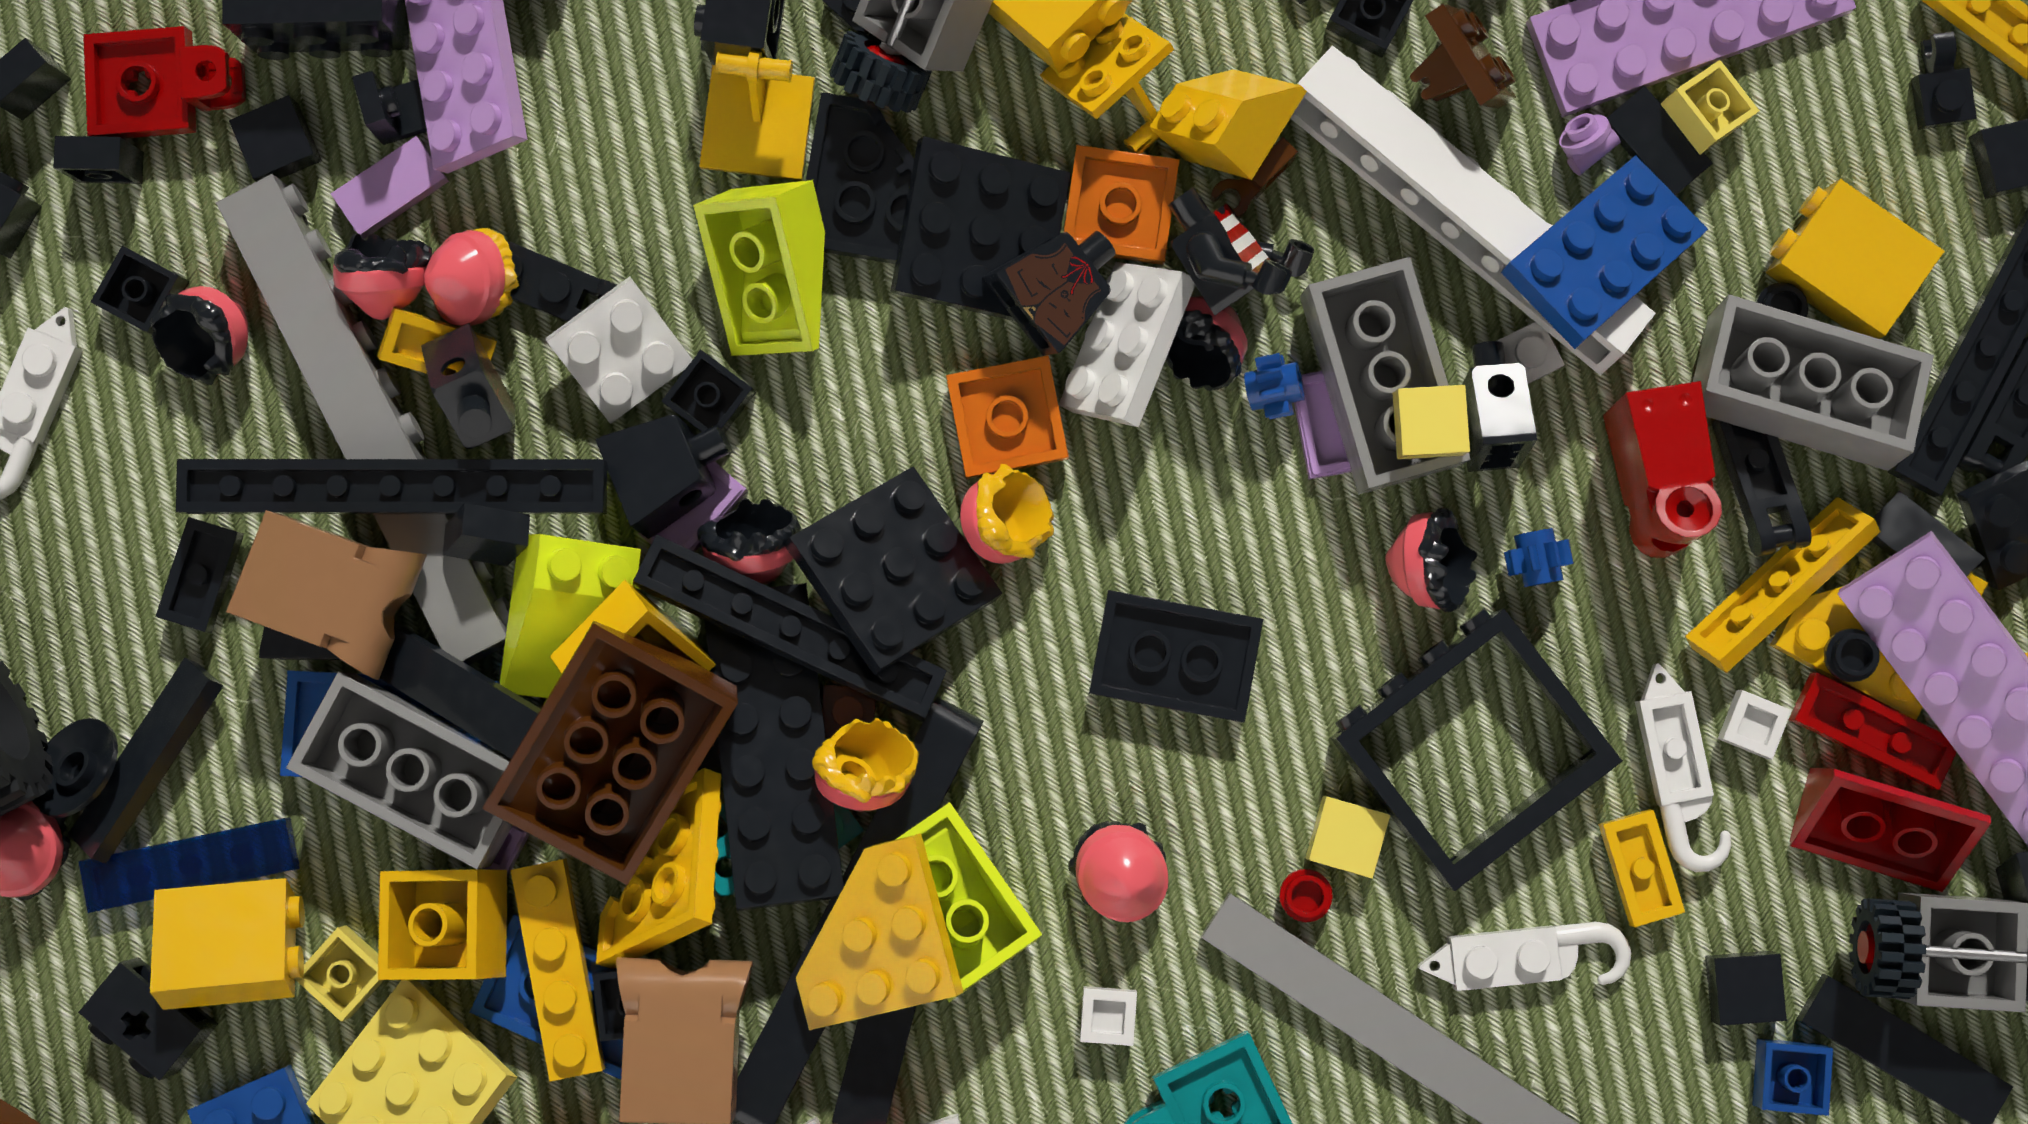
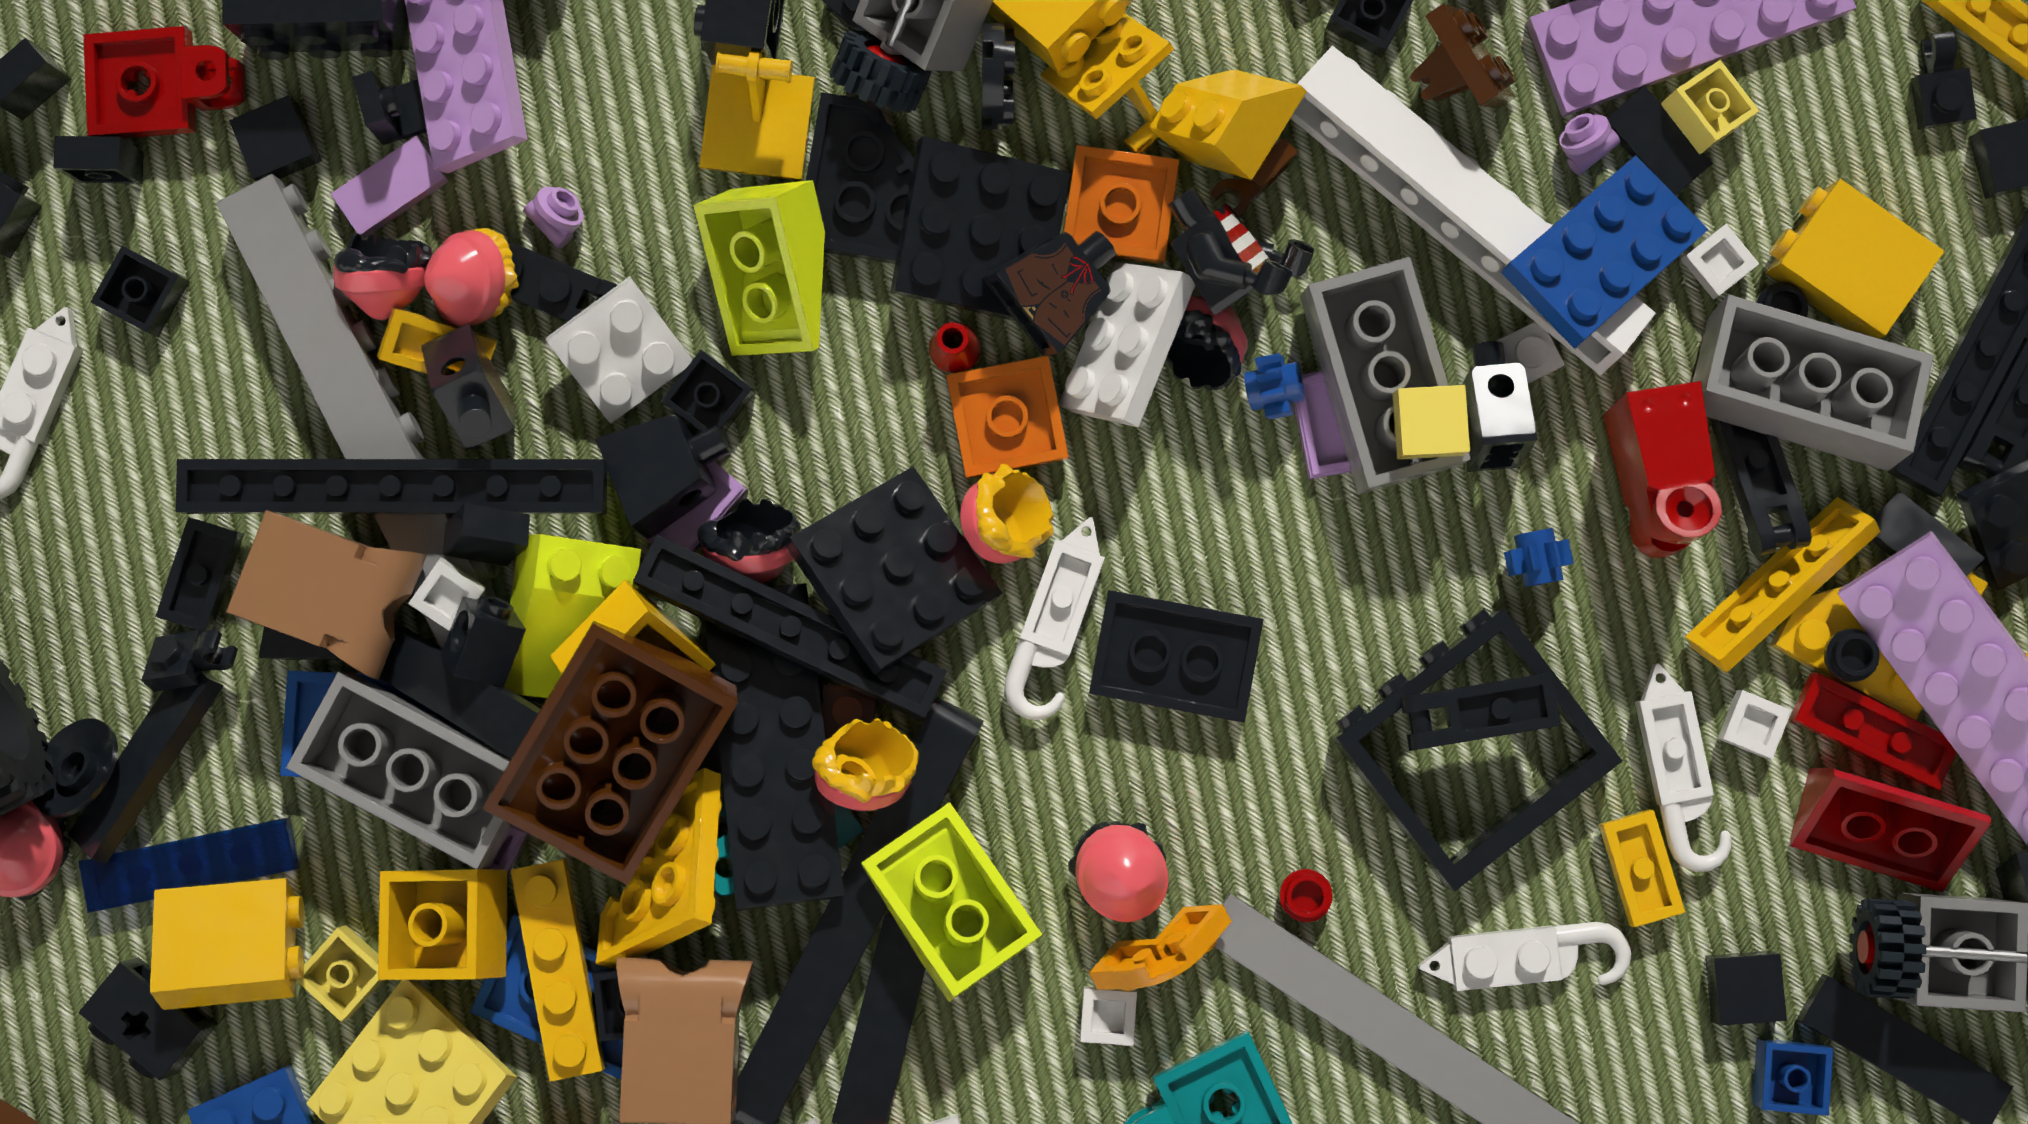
(181, 658): none -> black plate
(200, 333): black hair -> none
(442, 592): none -> white plate
(483, 640): none -> black brick
(555, 214): none -> lavender plate
(881, 941): yellow plate -> none
(955, 359): none -> red cone
(997, 60): none -> black plate
(1054, 617): none -> white plate
(1154, 961): none -> light orange plate
(1347, 836): light yellow piece -> none
(1432, 561): black hair -> none
(1482, 711): none -> black plate
(1720, 261): none -> white plate

